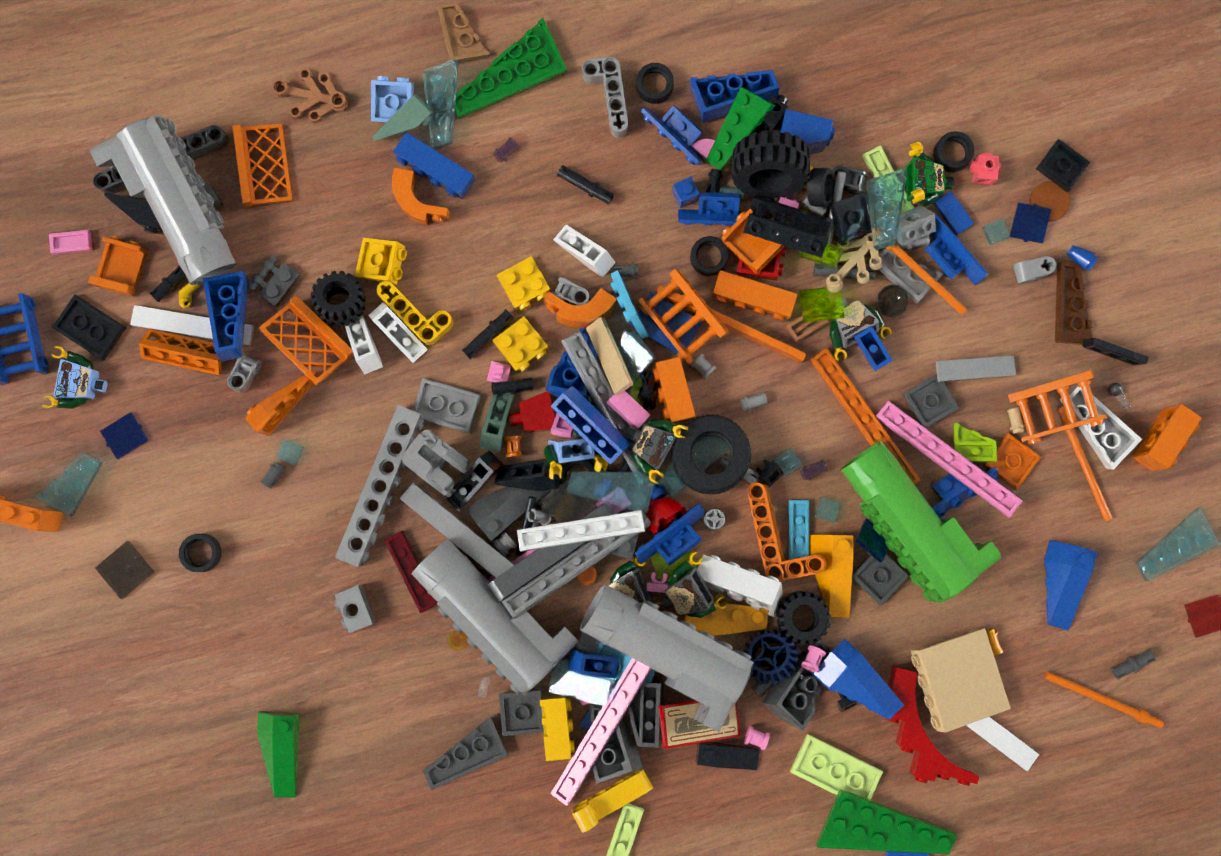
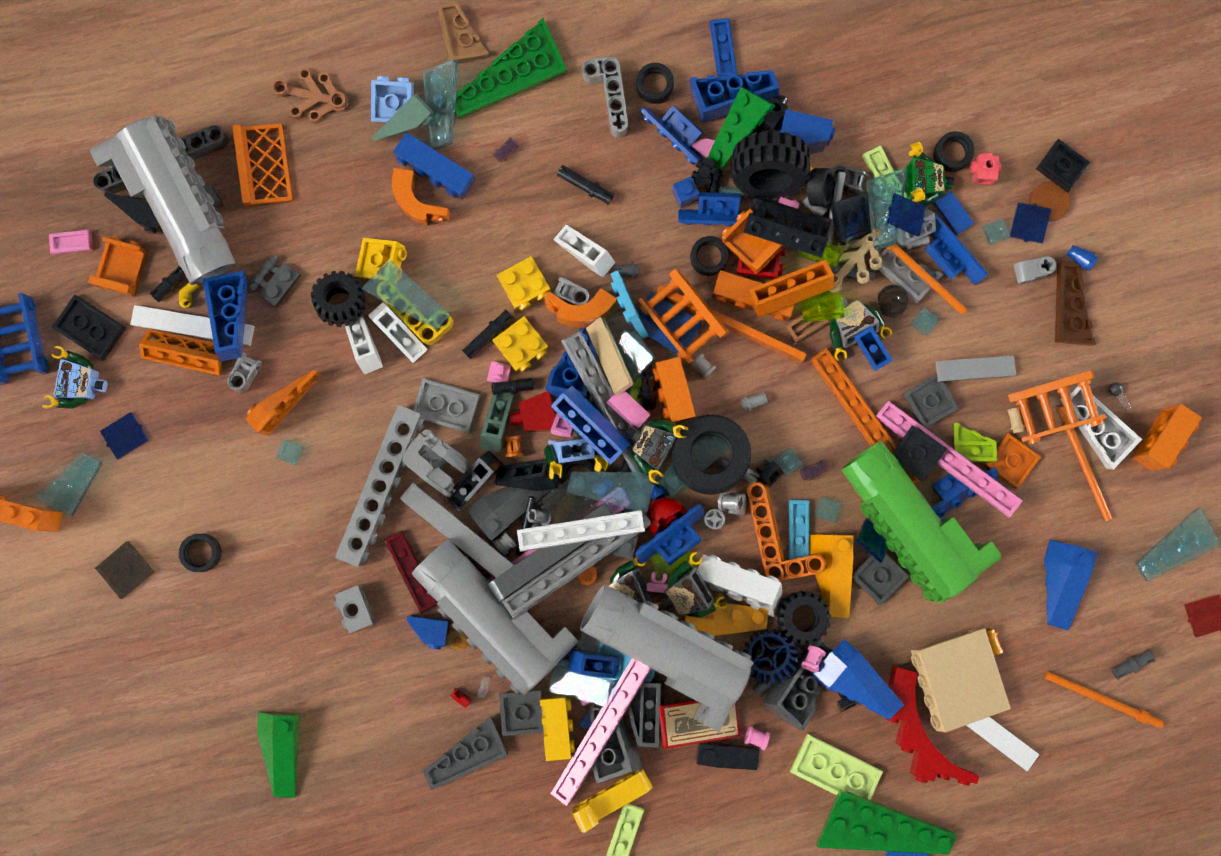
(273, 474): dark grey pin -> none
(318, 328): orange fence -> none
(401, 292): none -> clear light blue wing
(430, 630): none -> blue slope
(461, 698): none -> red tile
(704, 167): none -> black piece
(723, 47): none -> blue tile
(733, 503): none -> light grey piece
(791, 288): none -> orange brick
(906, 215): none -> clear blue piece
(918, 453): none -> black tile
(924, 321): none -> clear light blue tile
(1115, 351): black tile -> none

